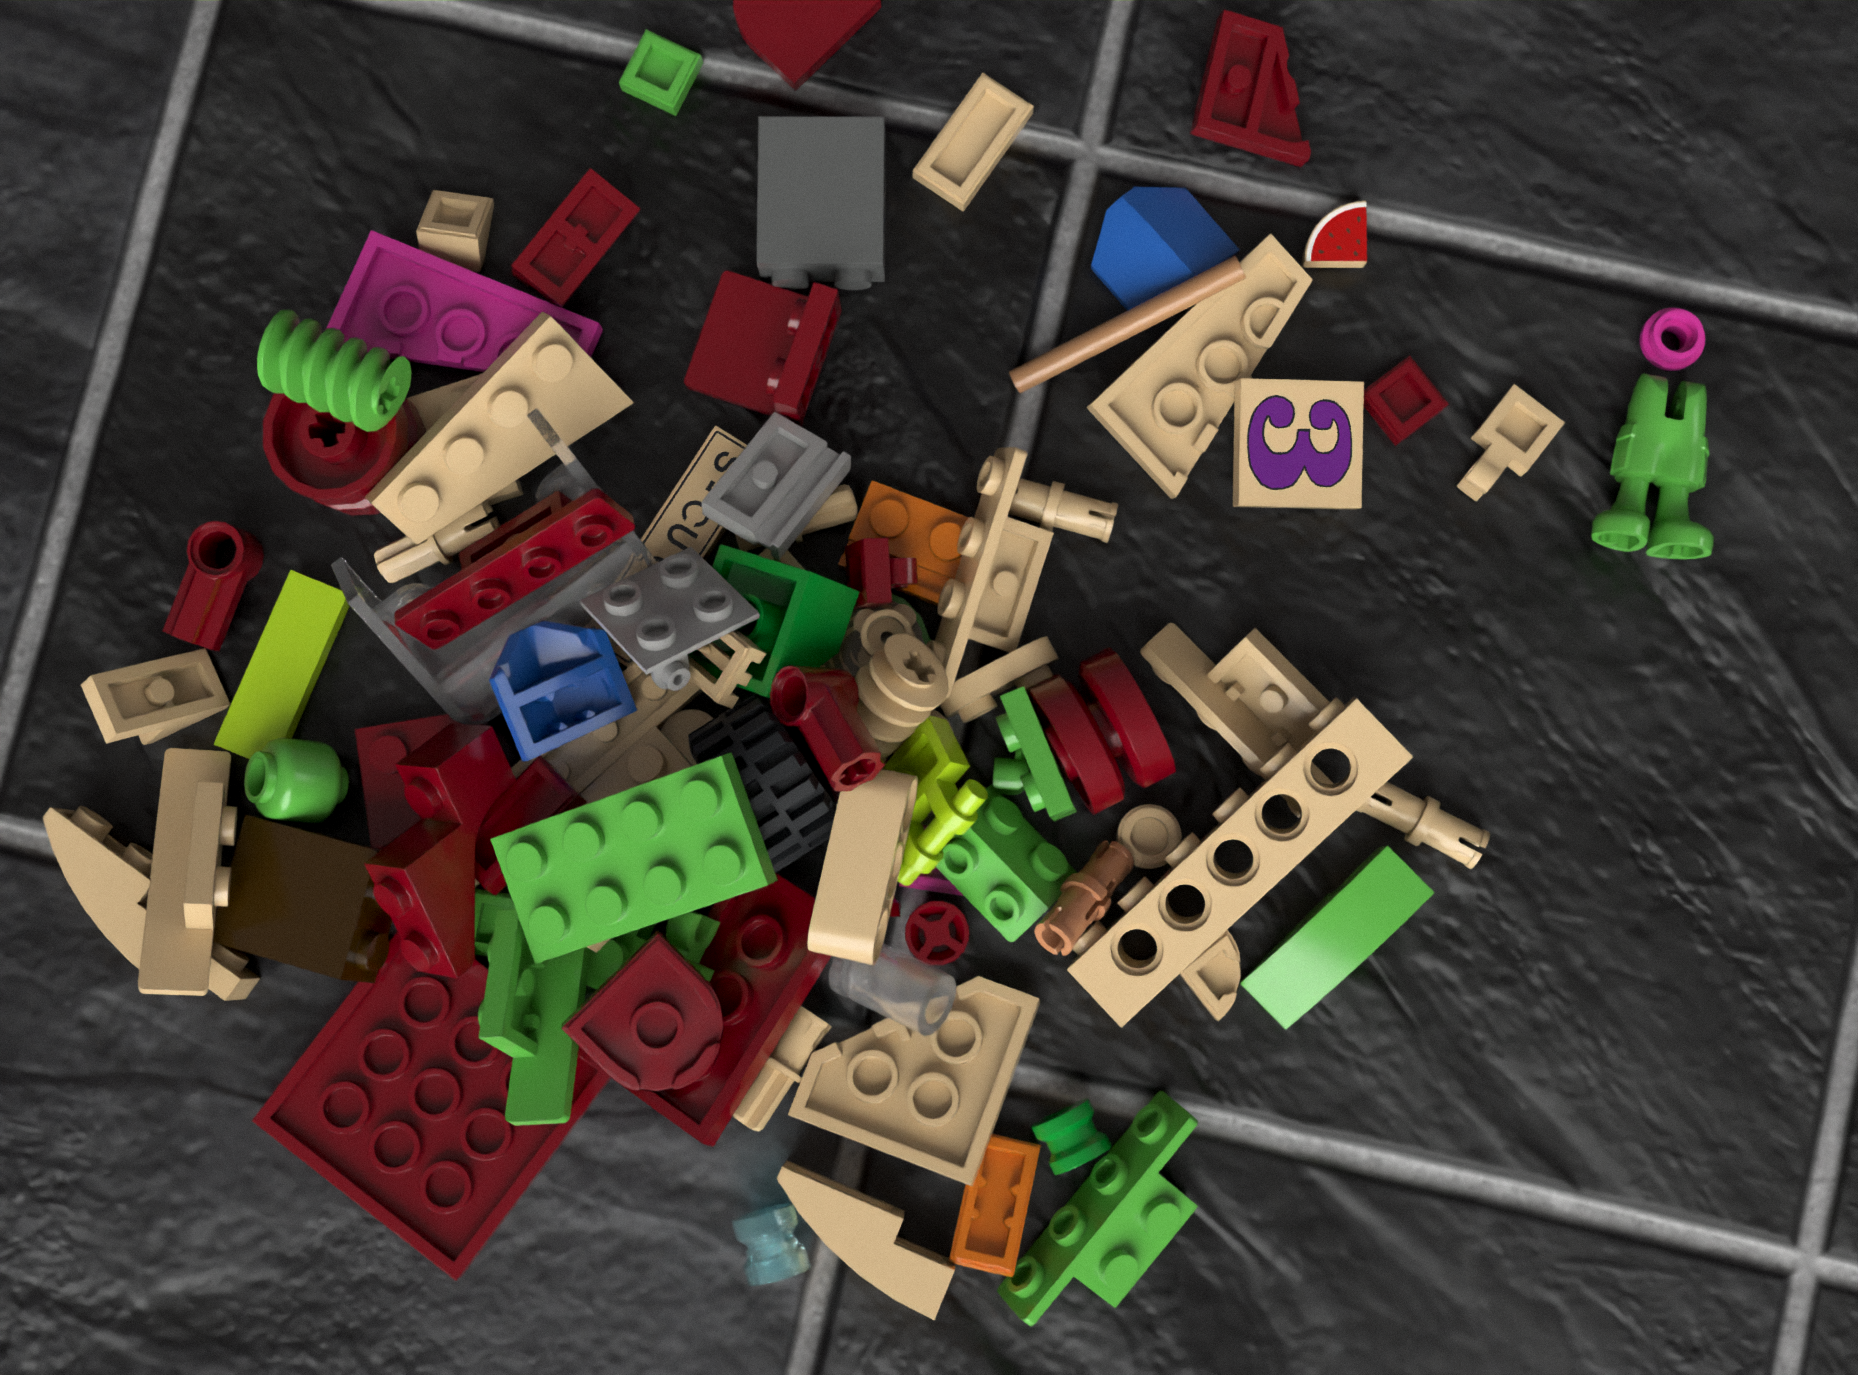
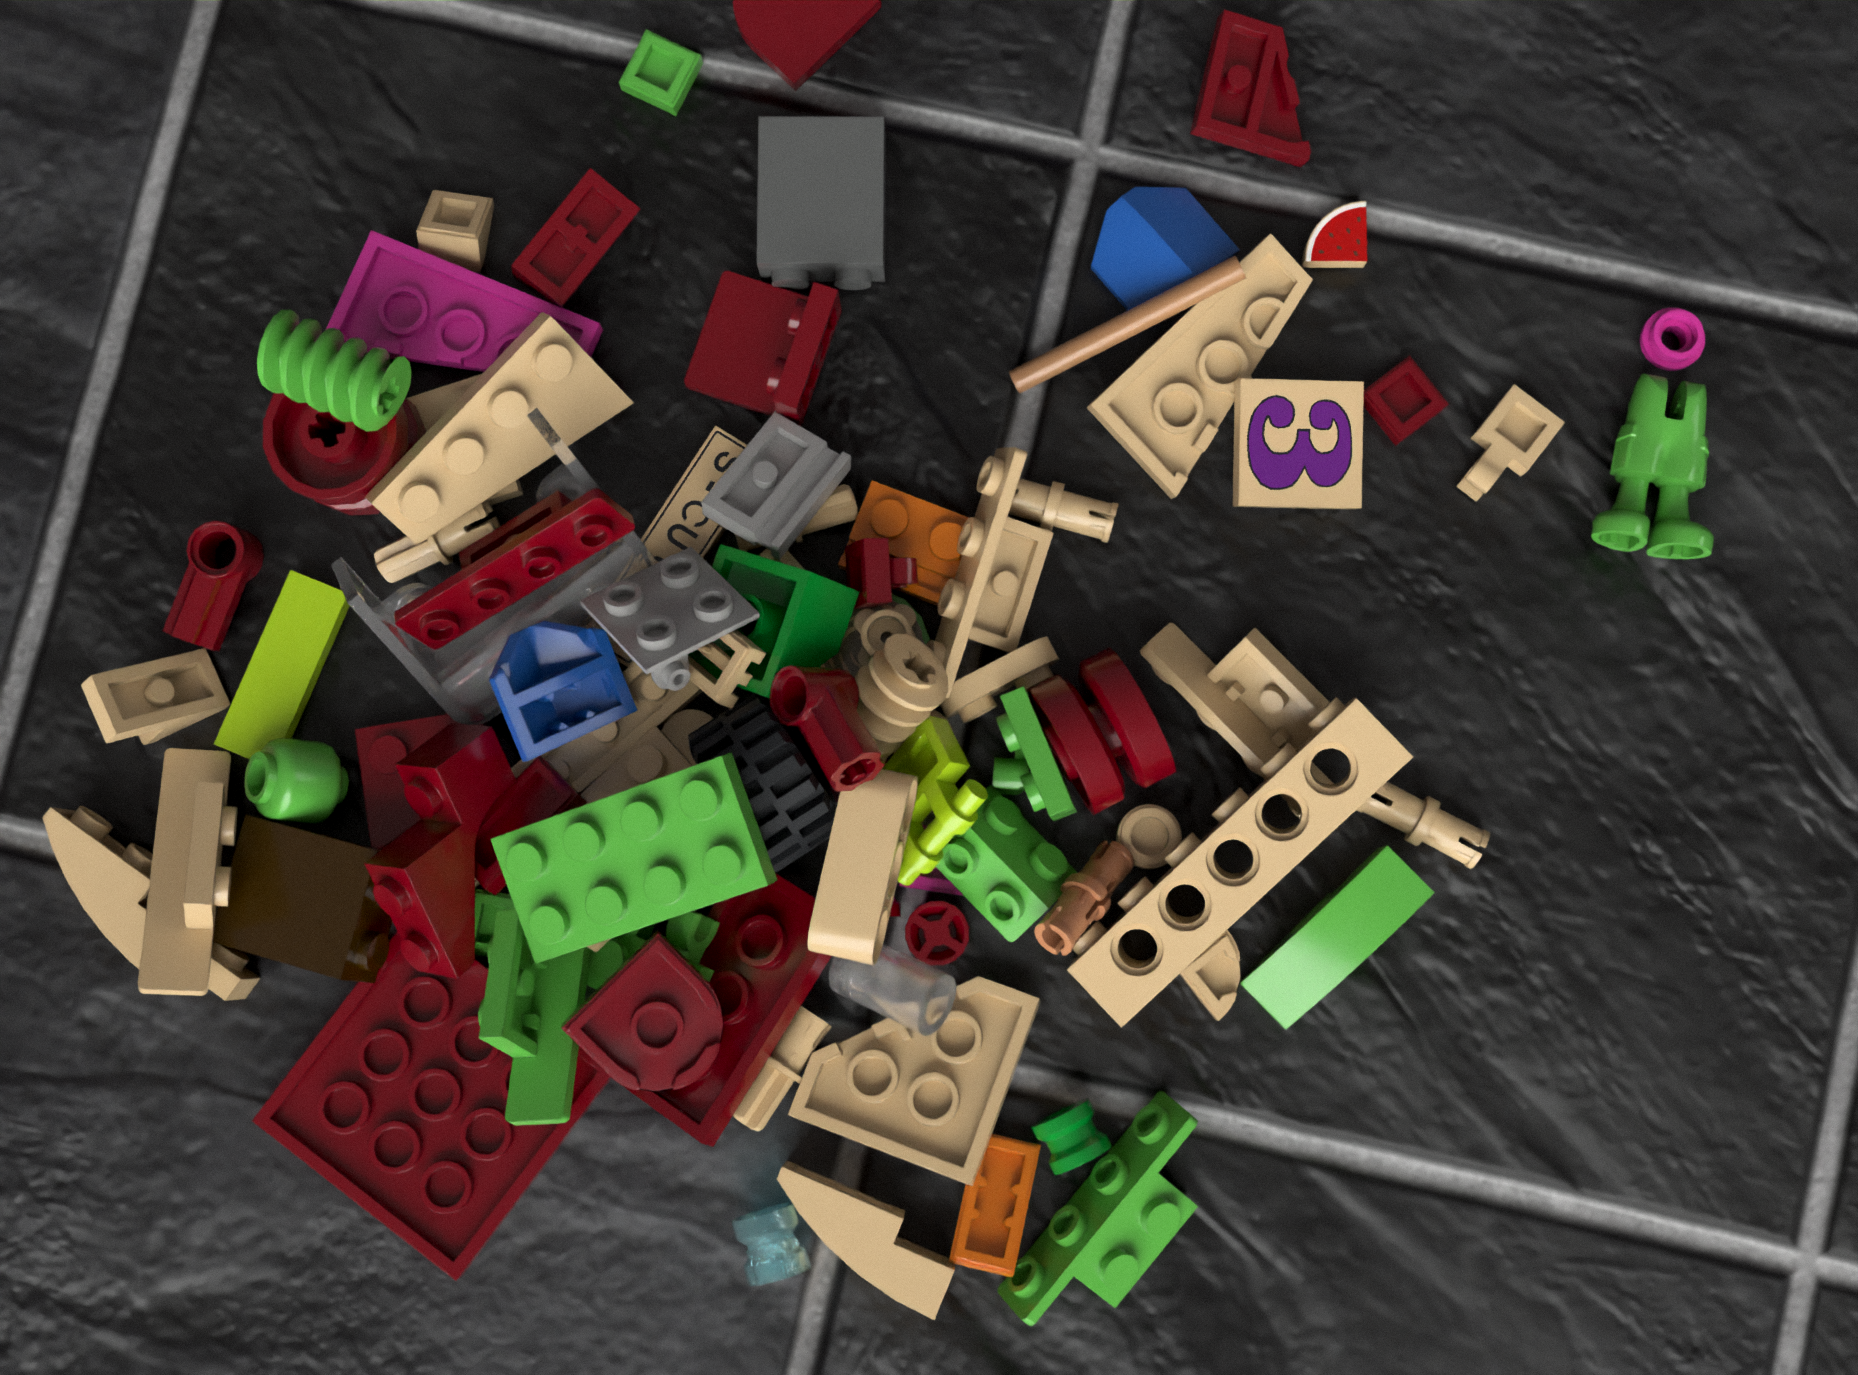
(973, 142): tan tile -> none

